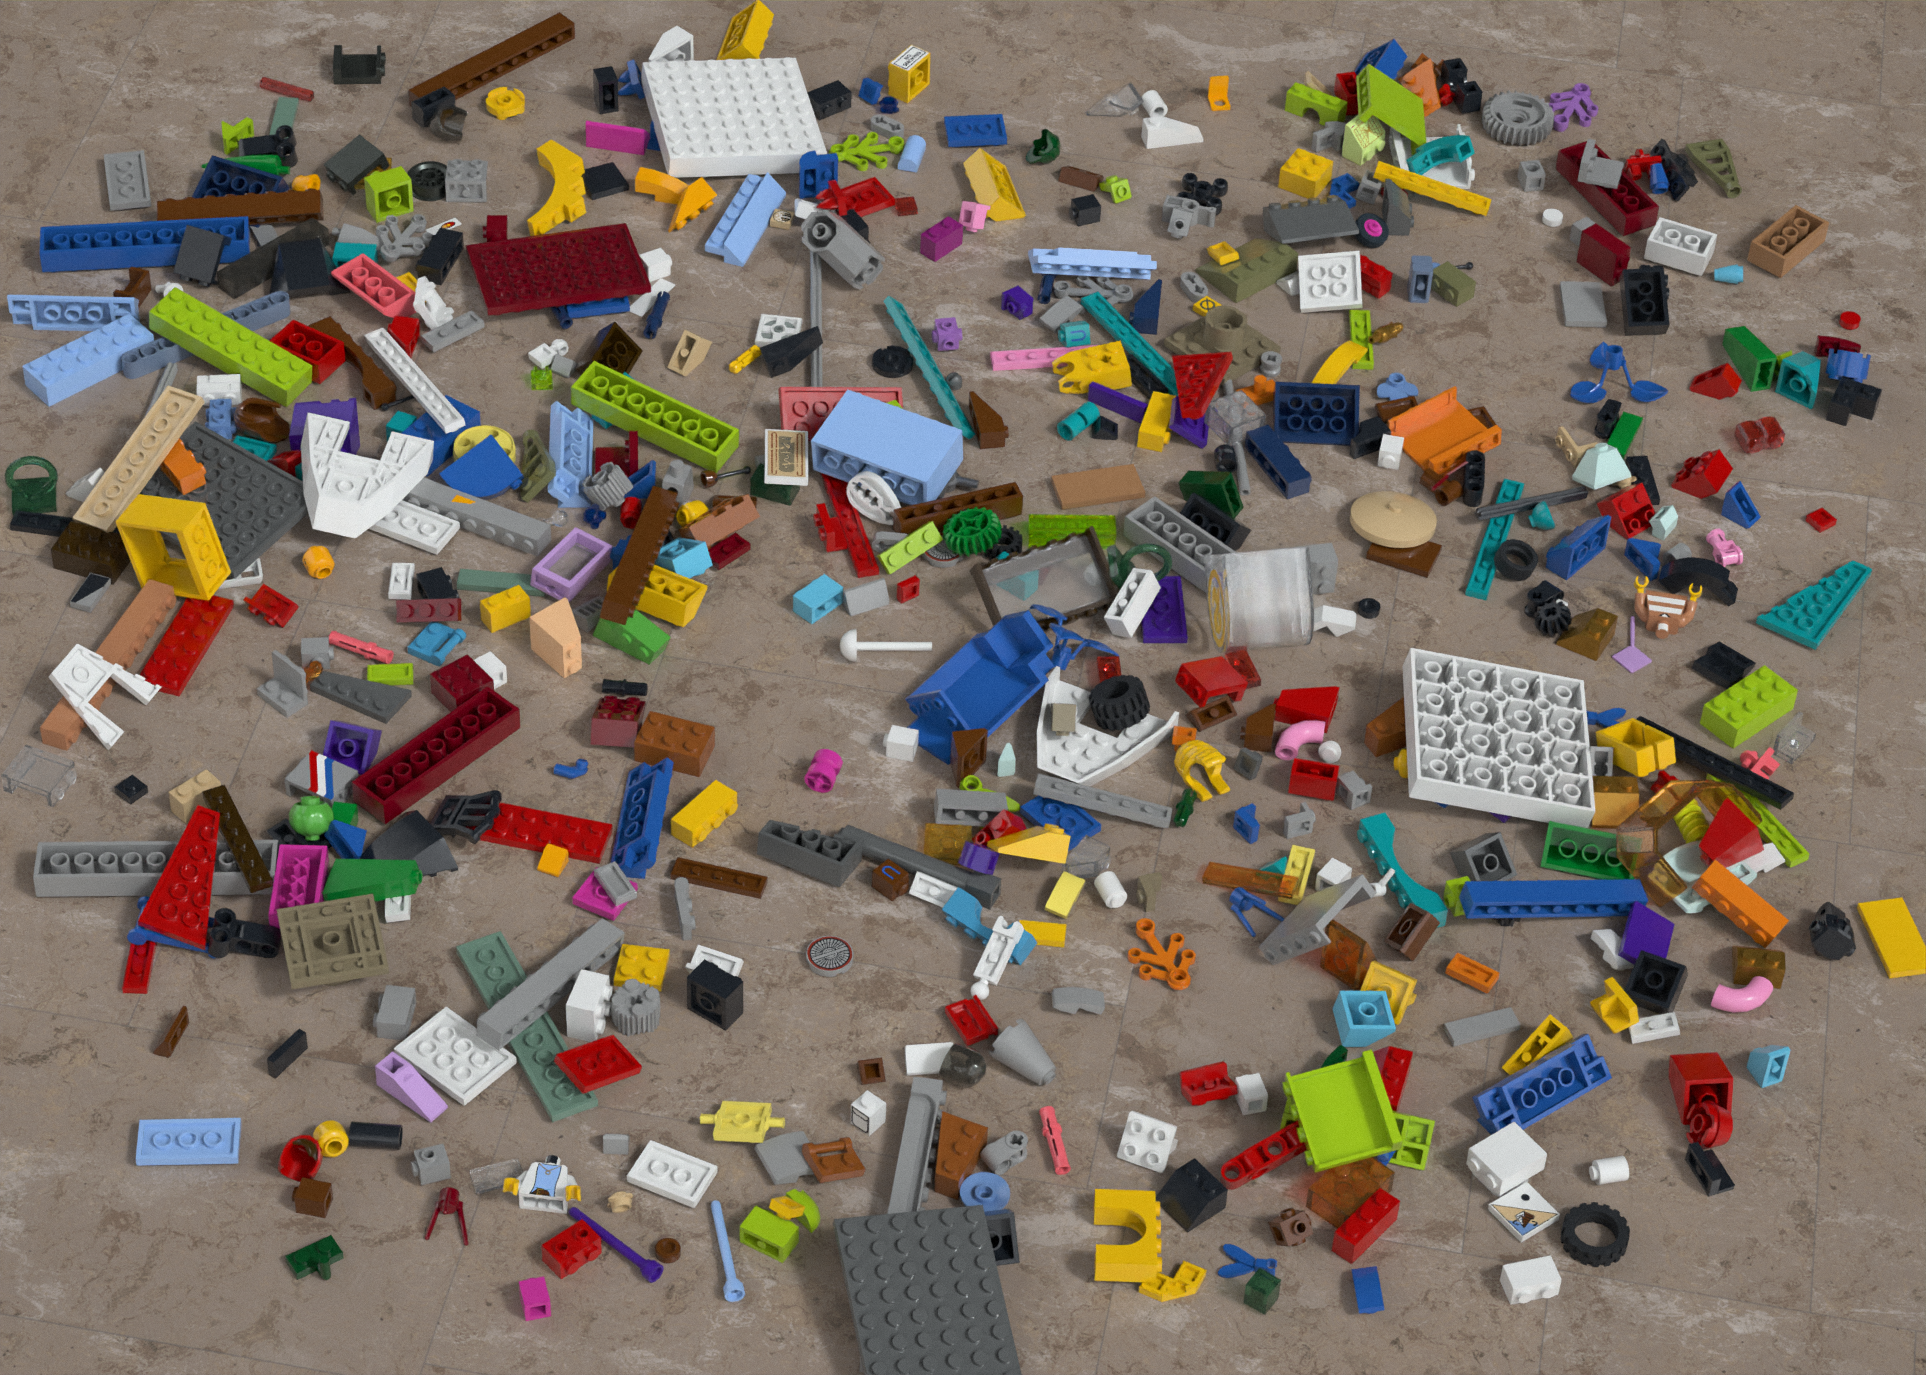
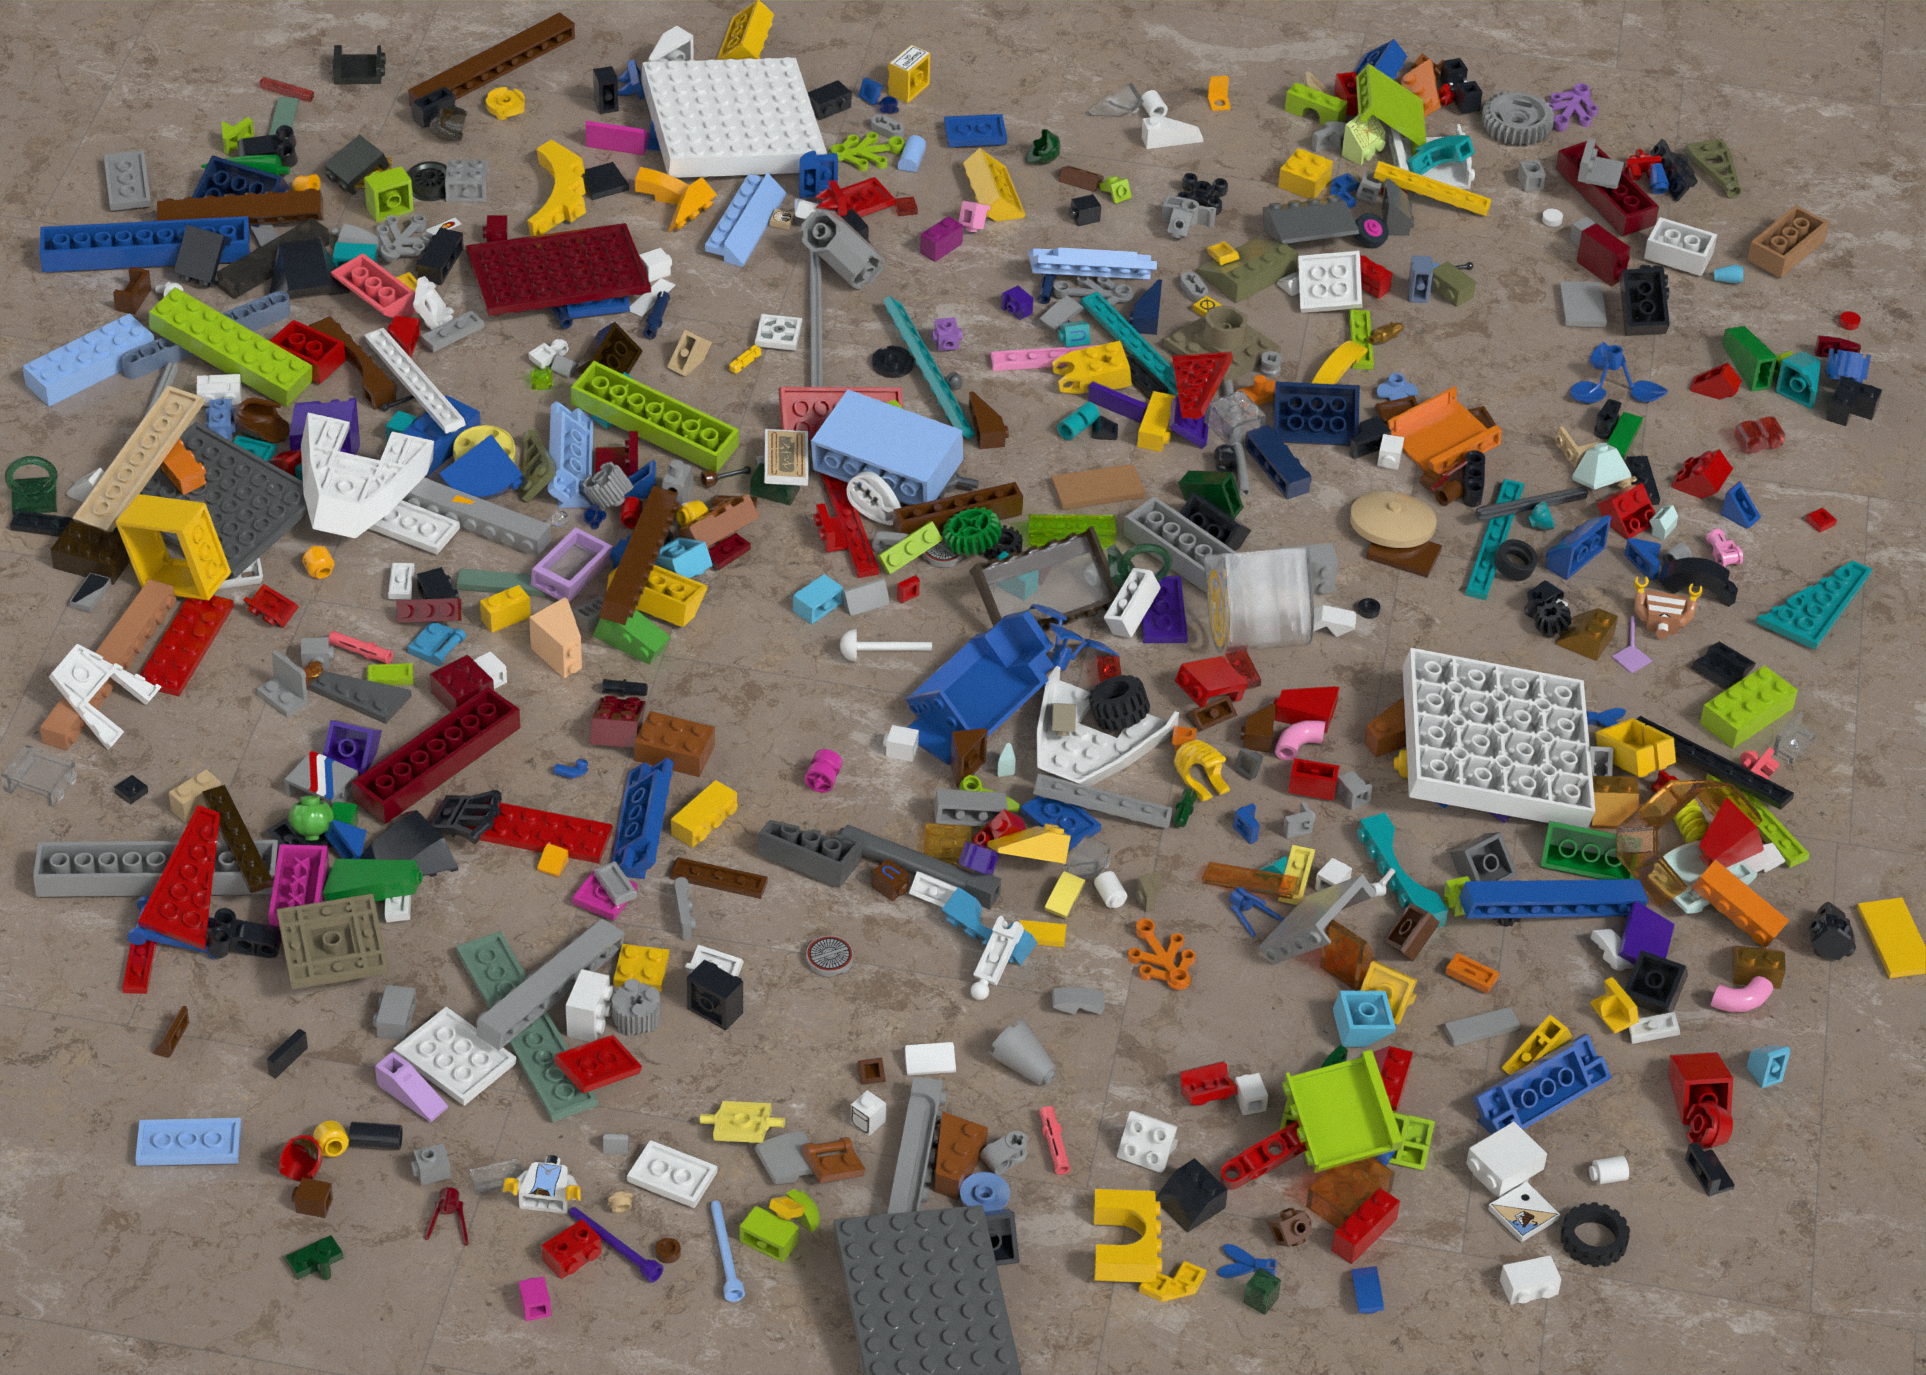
(70, 312): light blue slope -> none
(789, 352): black slope -> none
(963, 1066): clear smoke piece -> none
(971, 1020): red plate -> none
(1329, 751): white plate -> none

